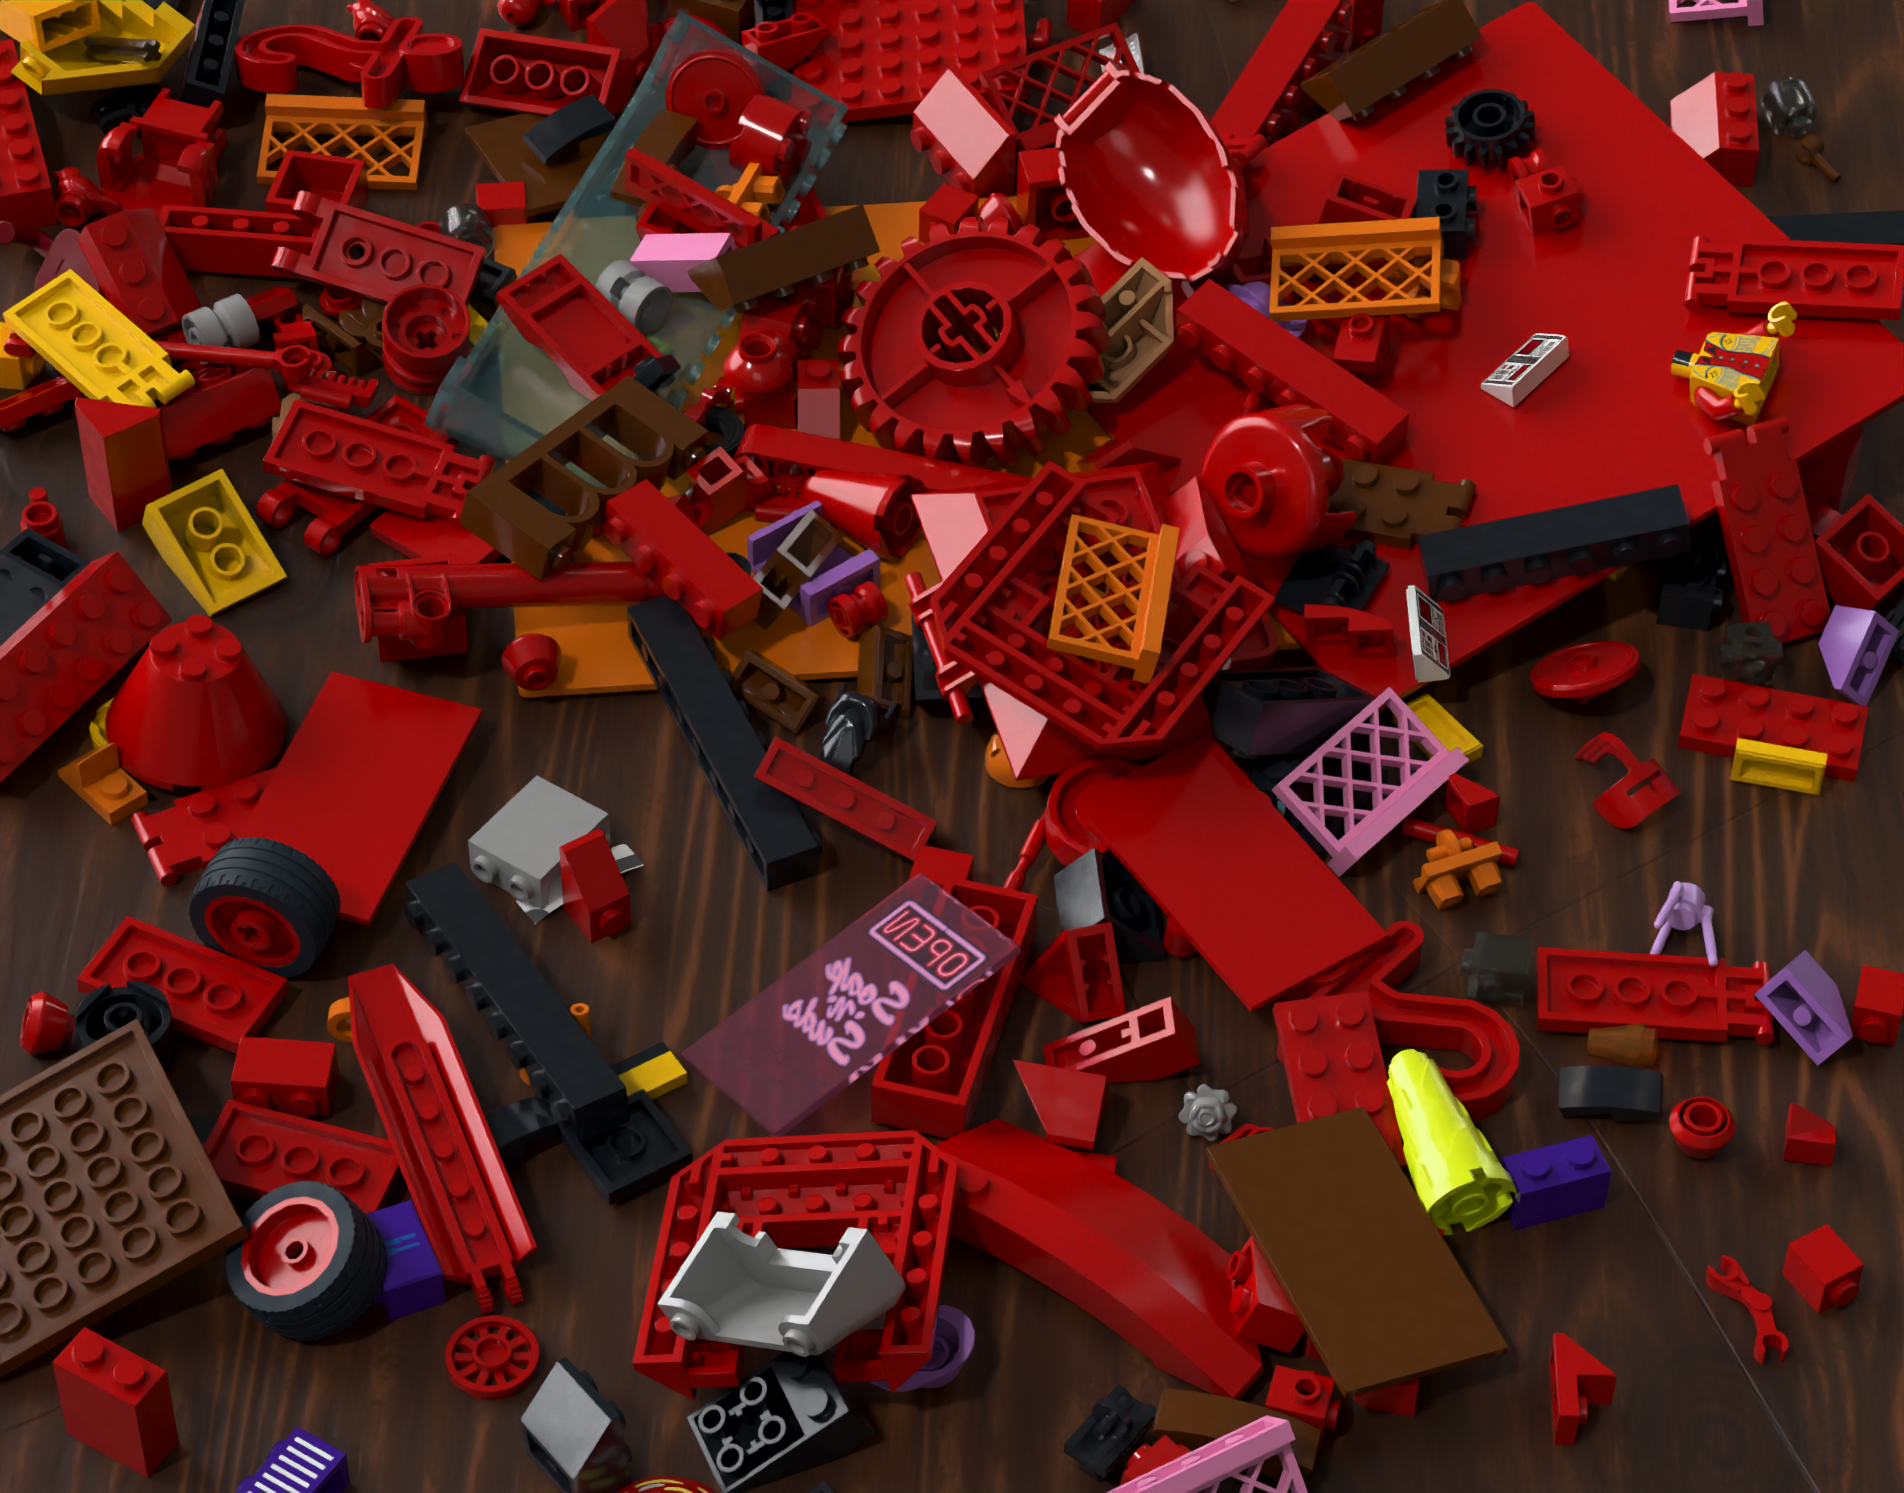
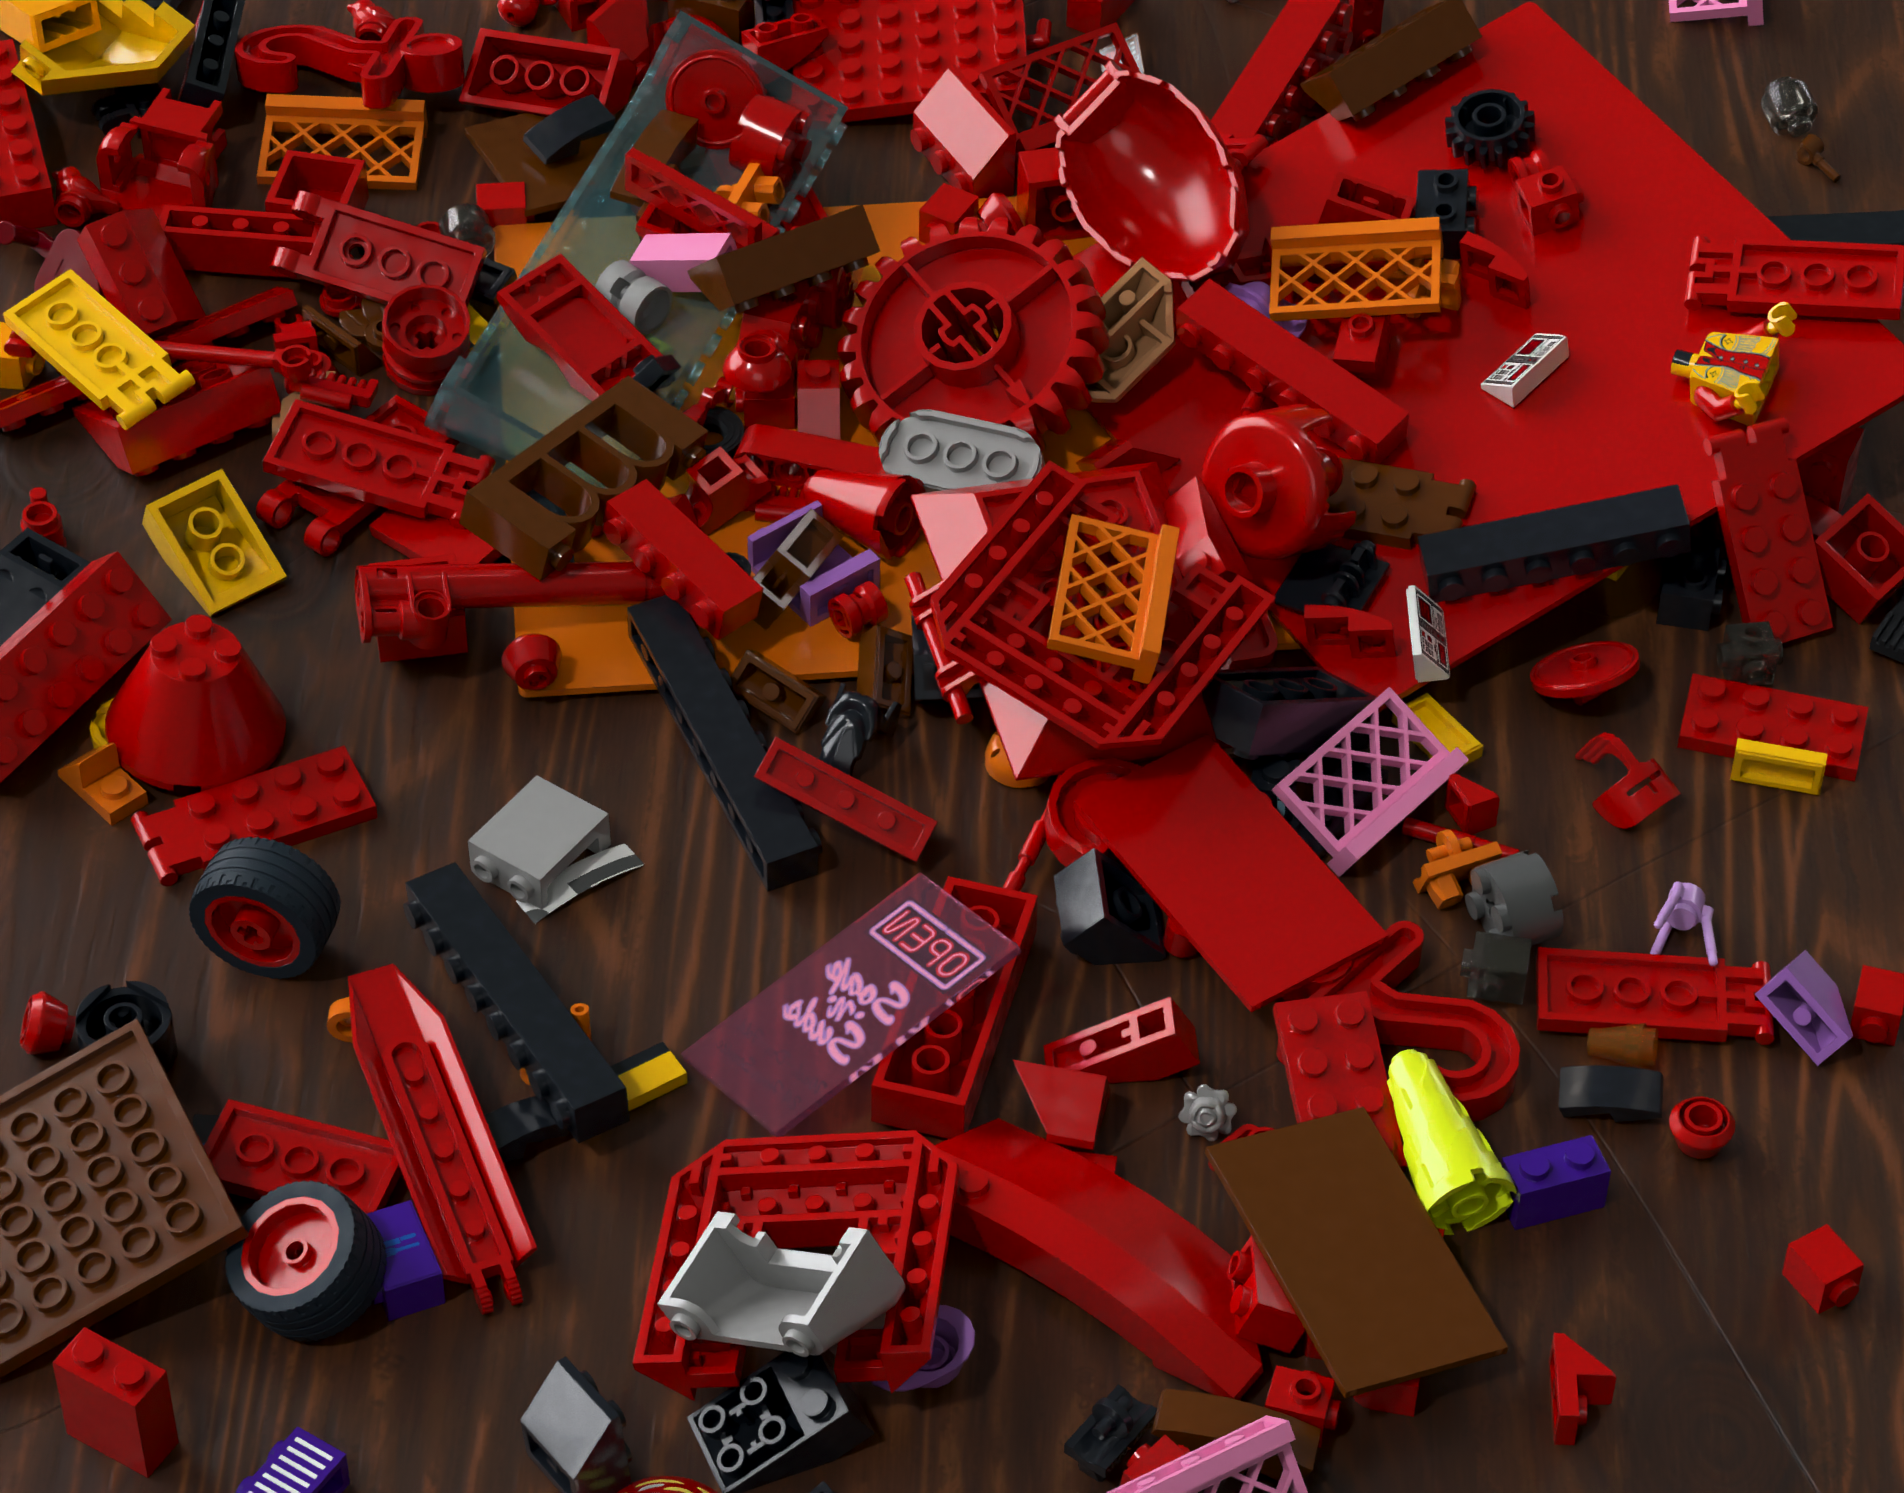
(122, 49): dark brown axle -> none
(123, 458): red slope -> none
(205, 989): red plate -> none
(227, 325): light grey wheel -> none
(286, 1075): red brick -> none
(362, 783): red piece -> none
(492, 1357): red wheel -> none
(594, 887): red slope -> none
(631, 1153): black plate -> none
(941, 863): red panel -> none
(958, 451): none -> light grey tile
(1080, 974): red slope -> none
(1505, 275): none -> red slope
(1515, 898): none -> dark grey brick
(1721, 124): red slope -> none
(1759, 1305): red piece -> none
(1808, 1137): red slope -> none
(1856, 650): medium lavender slope -> none

